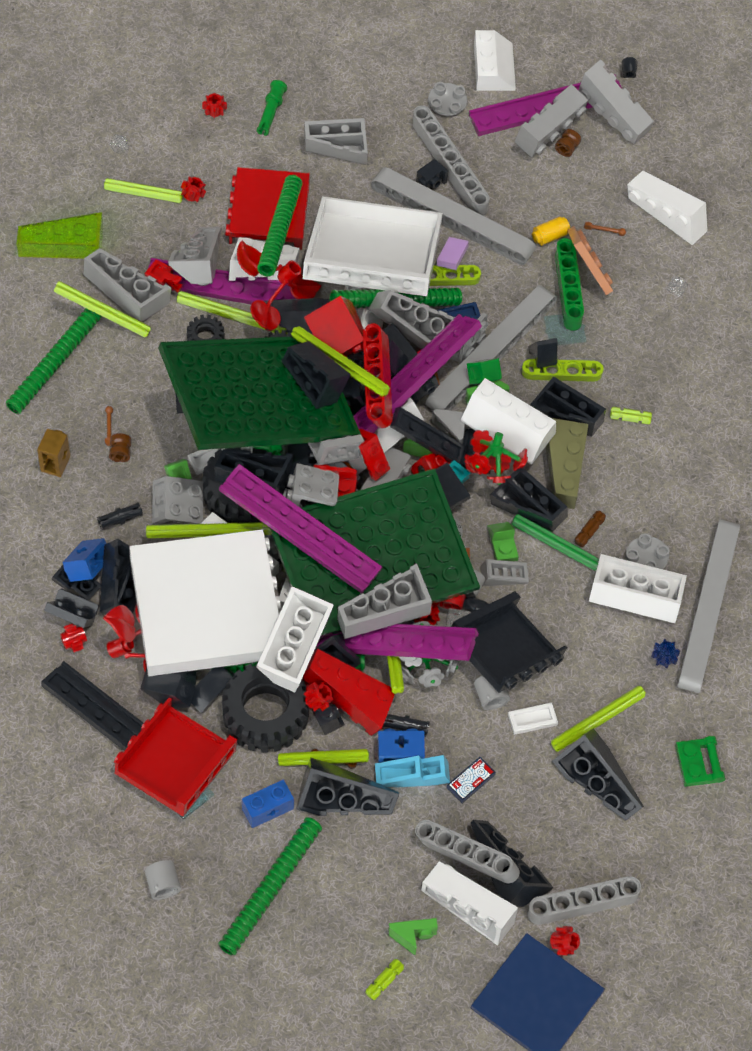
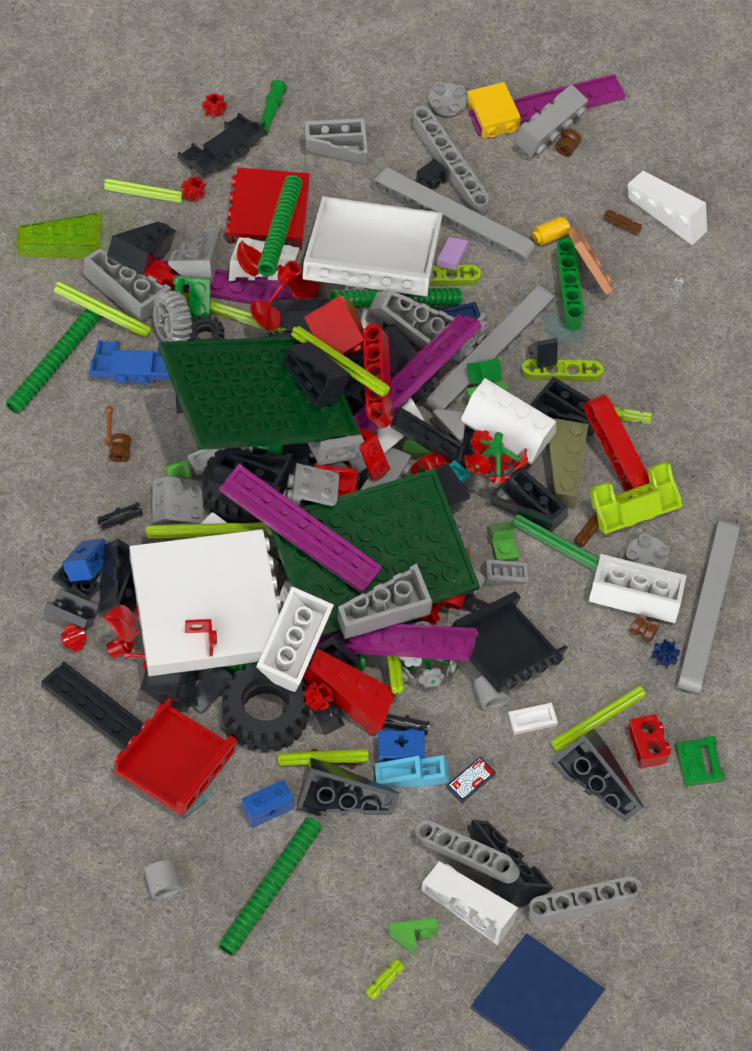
(53, 452): pearl gold brick -> none
(127, 366): none -> blue bracket
(141, 245): none -> black wedge
(172, 317): none -> light grey gear
(198, 294): none -> green plate
(206, 627): none -> red bracket
(225, 147): none -> black bracket
(493, 62): white slope -> none
(494, 110): none -> yellow panel
(565, 940): red gear -> none
(588, 225): dark orange hinge -> none
(615, 103): light grey wedge -> none
(616, 442): none -> red beam
(622, 222): none -> reddish brown axle
(629, 67): black hose -> none
(636, 504): none -> lime bracket
(644, 628): none -> reddish brown wheel
(644, 741): none -> red brick

